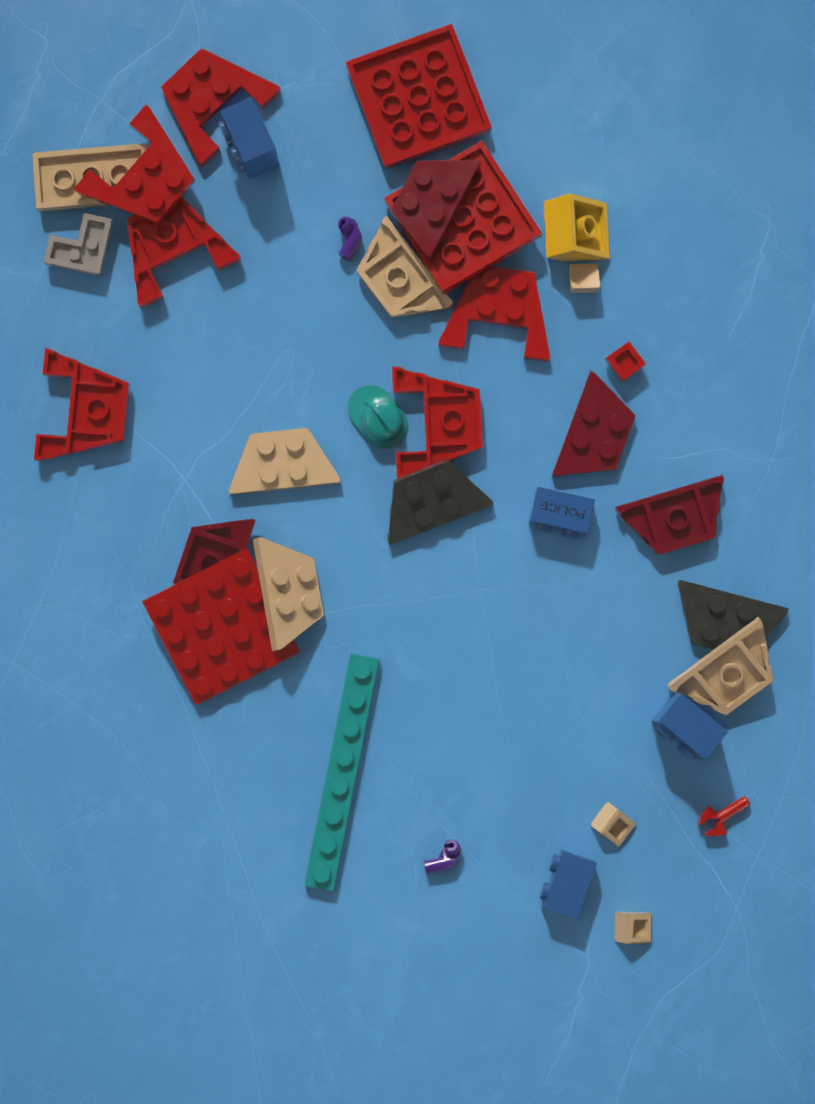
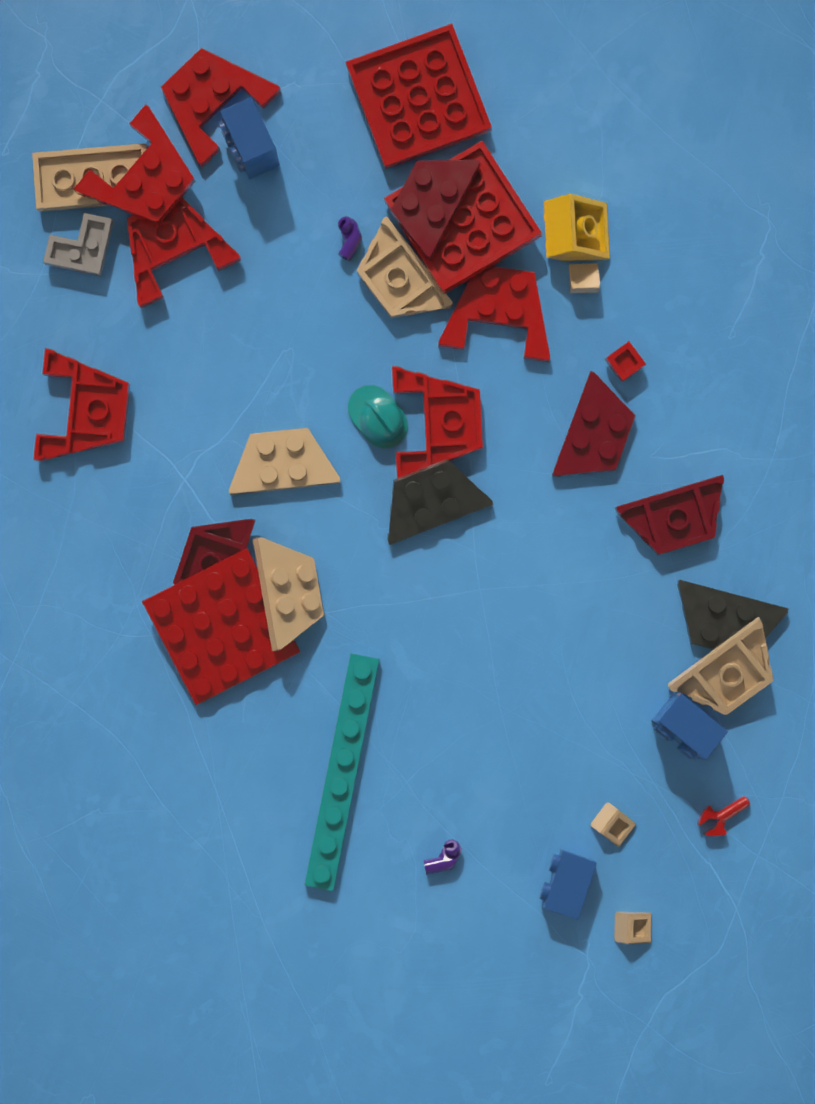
(561, 512): blue brick -> none

